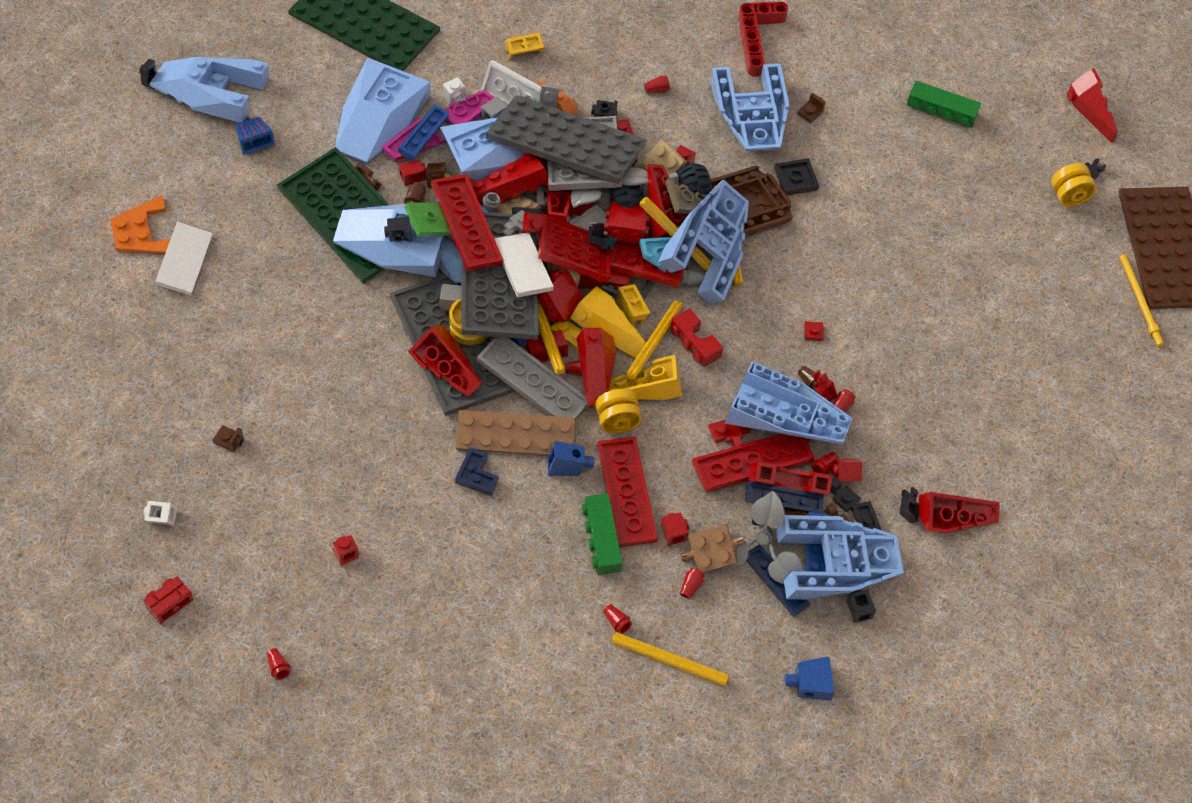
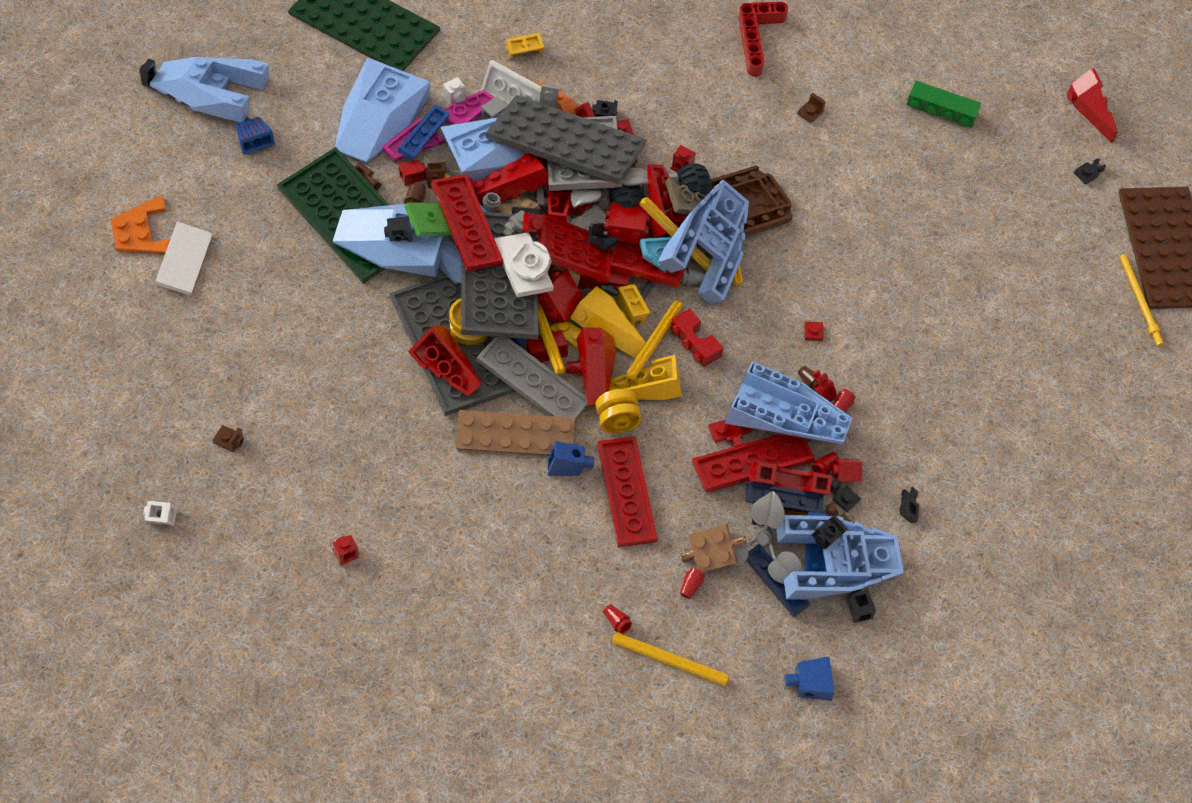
(168, 599): red brick -> none
(278, 665): red cone -> none
(449, 295): light grey brick -> none
(473, 476): dark blue plate -> none
(535, 270): none -> white plate
(584, 110): none -> red plate
(602, 534): green brick -> none
(659, 84): red cone -> none
(664, 155): tan plate -> none
(675, 528): red brick -> none
(754, 117): light blue wedge -> none
(796, 176): black plate -> none
(829, 532): none -> black brick
(865, 514): black plate -> none
(953, 513): red wedge -> none
(1073, 184): yellow wheel -> none

